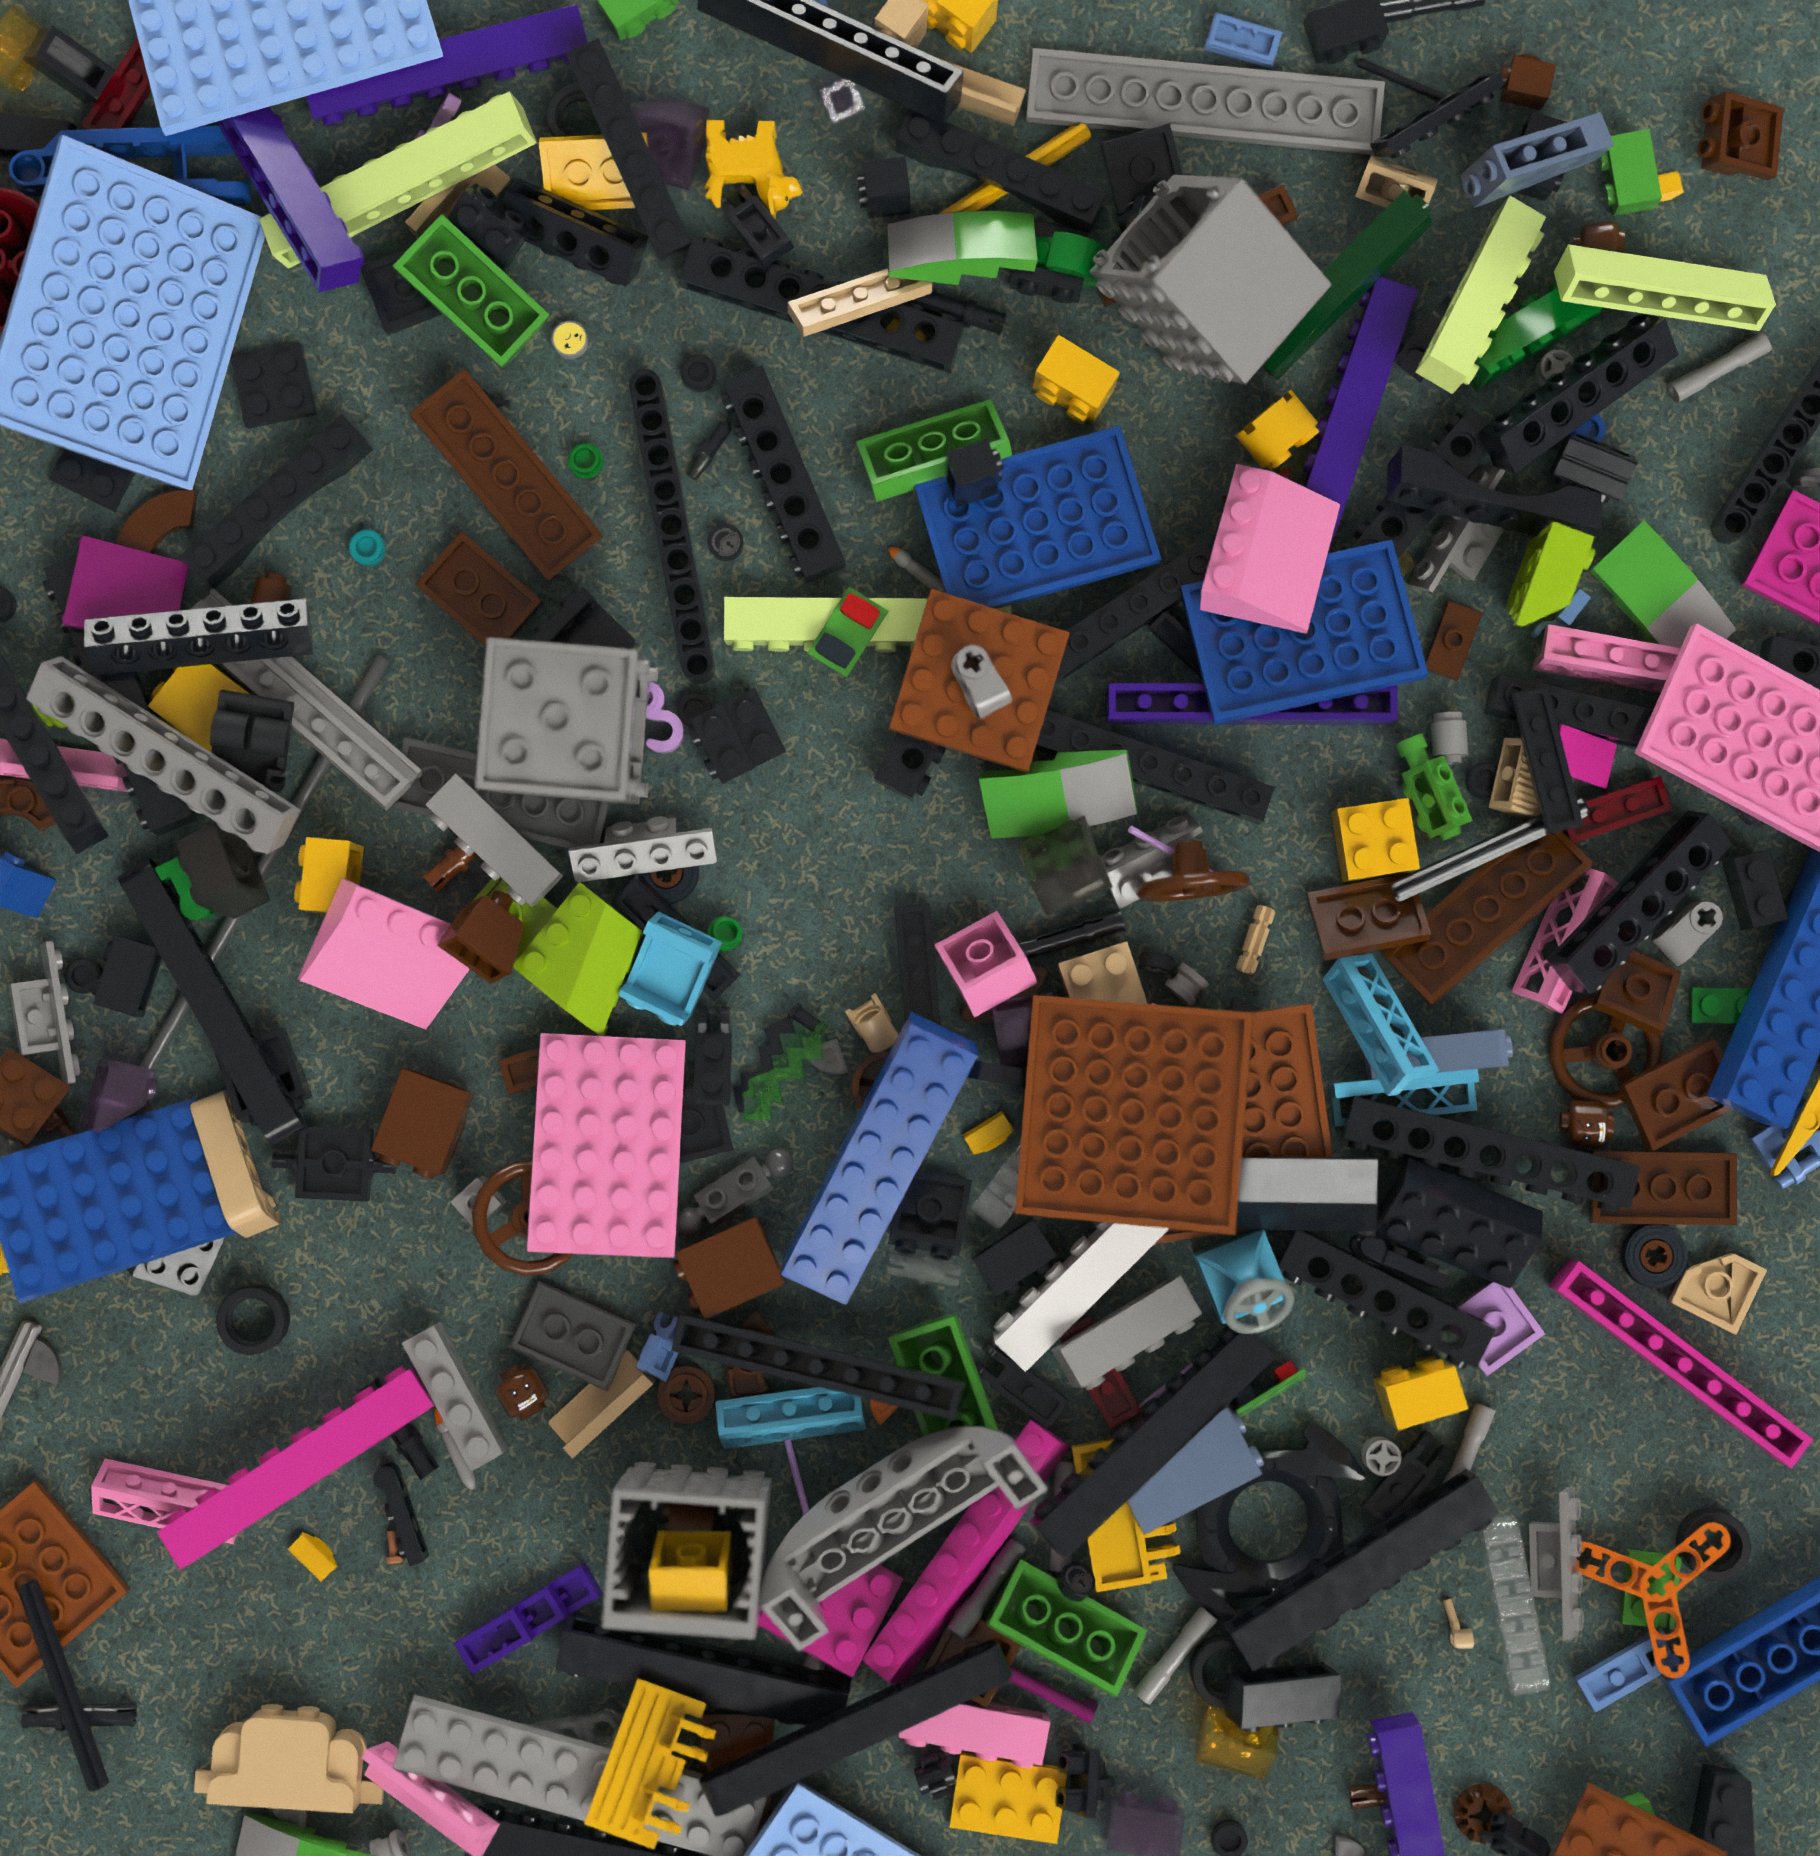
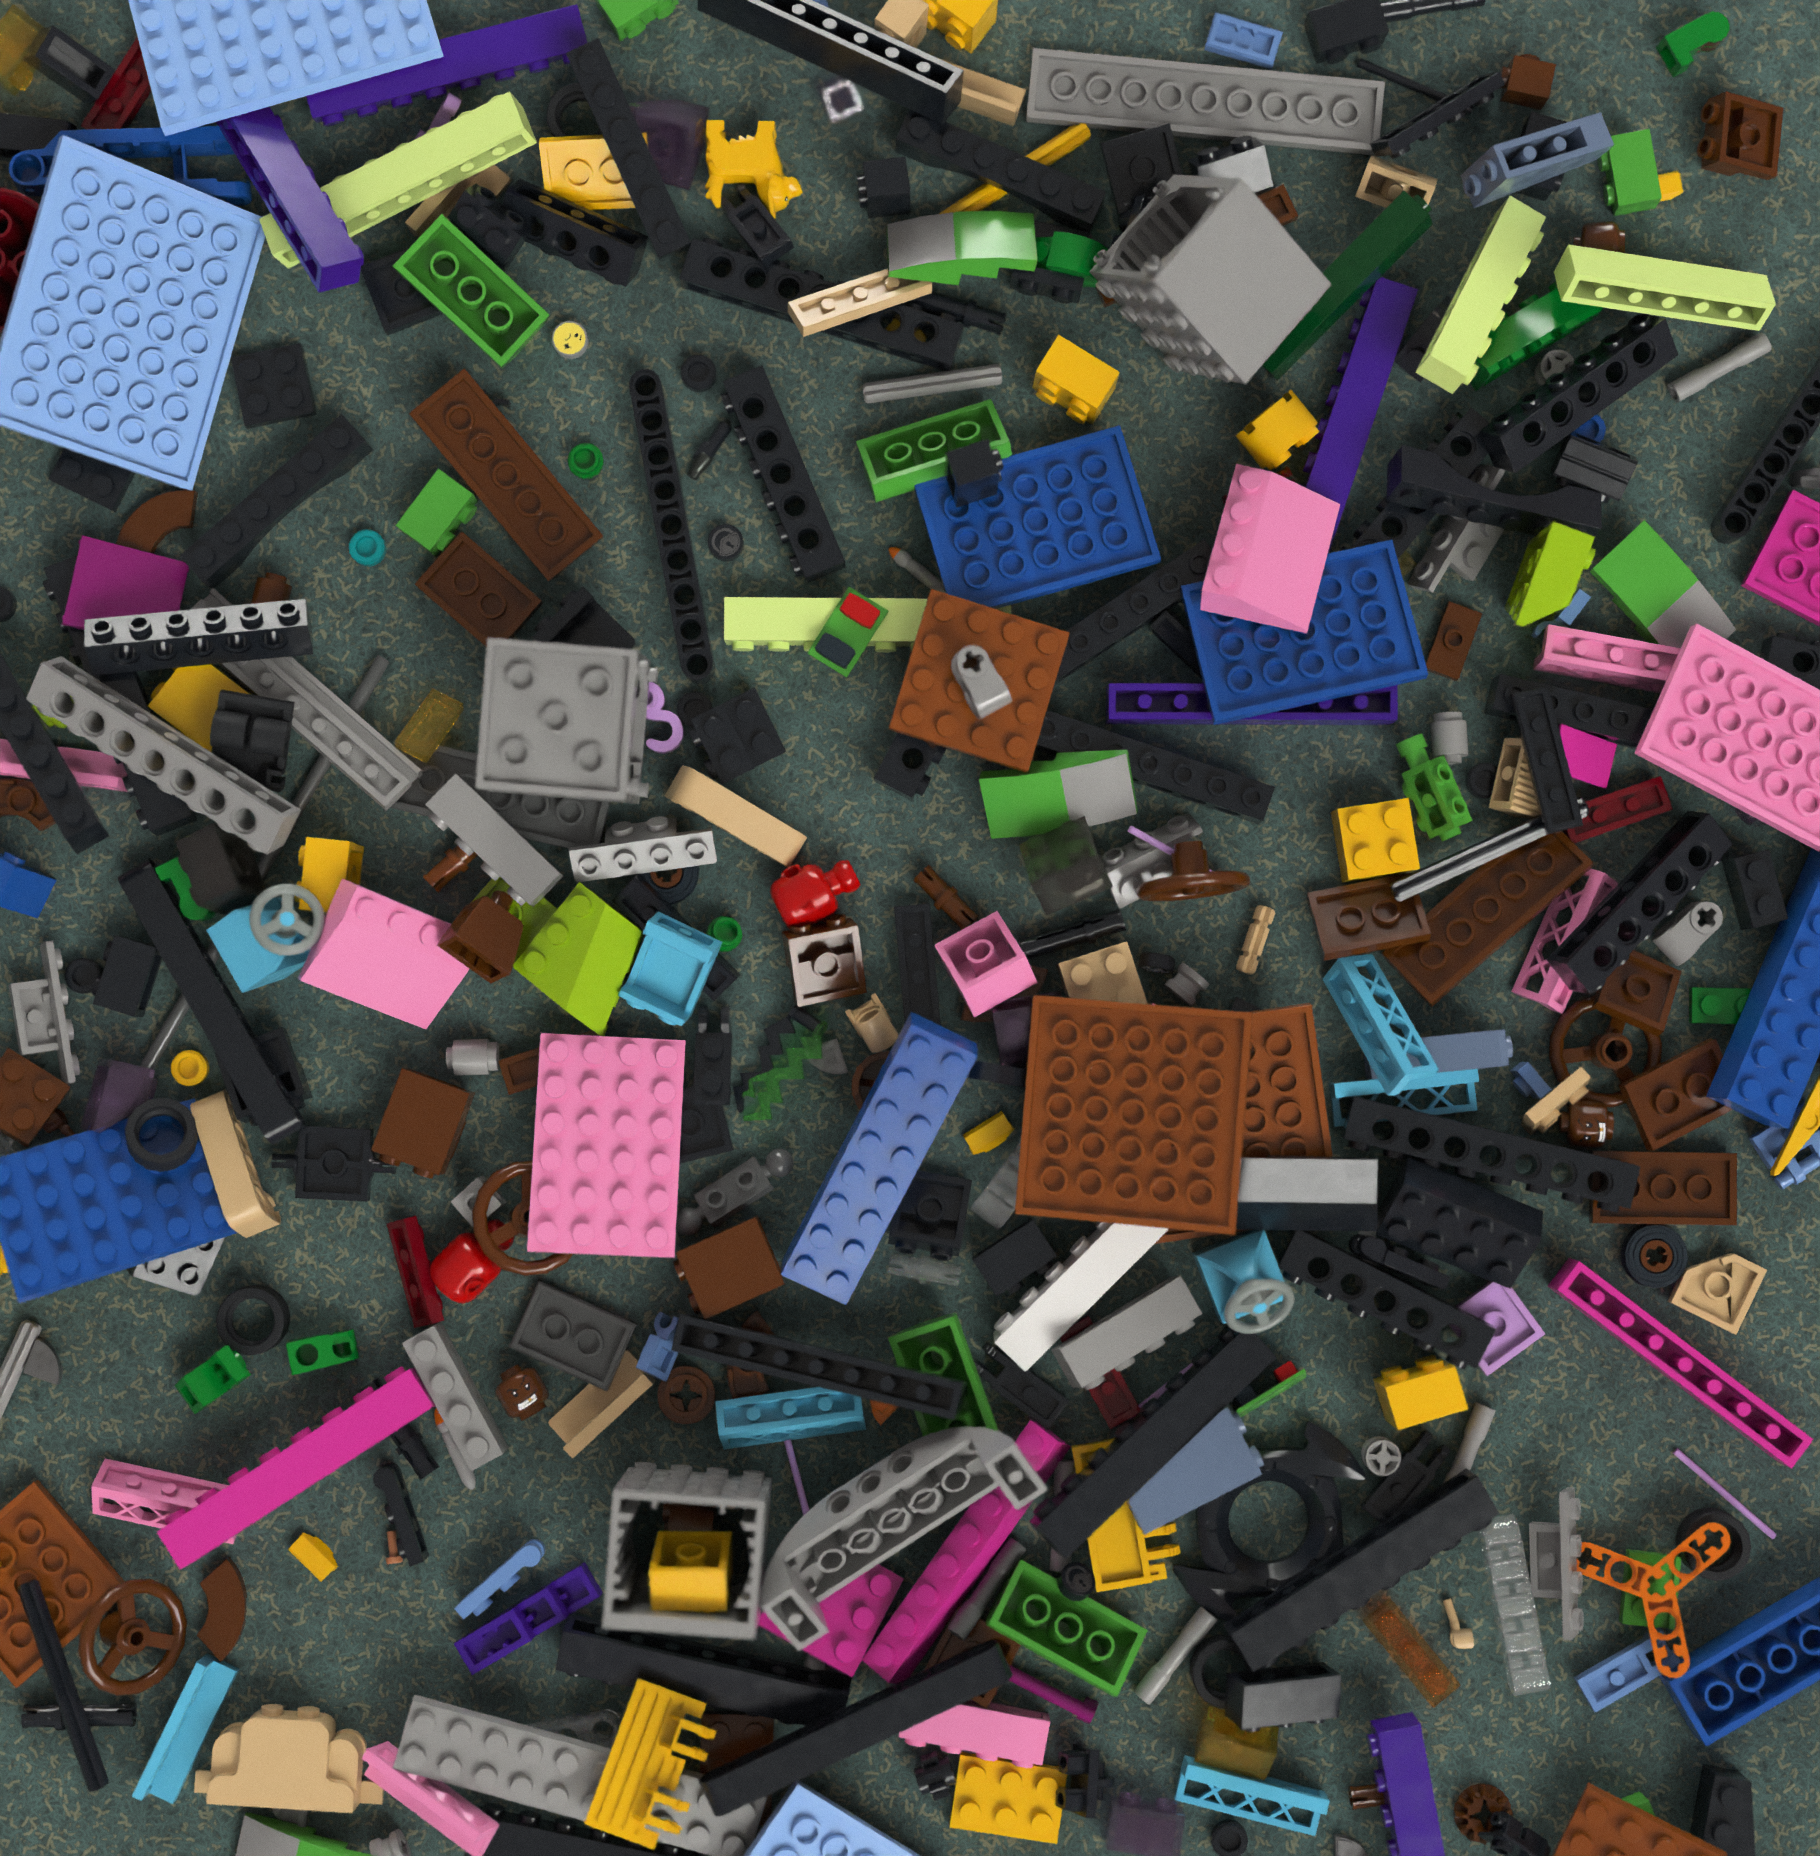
(129, 1636): none -> reddish brown piece
(155, 1108): none -> black tyre
(186, 1729): none -> medium azure fence
(190, 1068): none -> yellow tile
(212, 1379): none -> green brick
(226, 1609): none -> reddish brown tile
(268, 937): none -> piece
(321, 1351): none -> green leg
(414, 1269): none -> dark red plate
(429, 725): none -> clear yellow tile
(438, 513): none -> bright green brick
(463, 1269): none -> red piece
(473, 1057): none -> light grey brick
(502, 1578): none -> medium blue plate
(735, 815): none -> tan beam
(810, 894): none -> red piece
(824, 960): none -> reddish brown plate
(932, 383): none -> light grey axle
(945, 897): none -> reddish brown pin
(1242, 159): none -> brick
(1272, 1789): none -> medium azure fence
(1411, 1652): none -> clear orange plate
(1529, 1081): none -> medium blue plate
(1546, 1111): none -> tan plate
(1697, 36): none -> green leg
(1717, 1487): none -> lavender axle

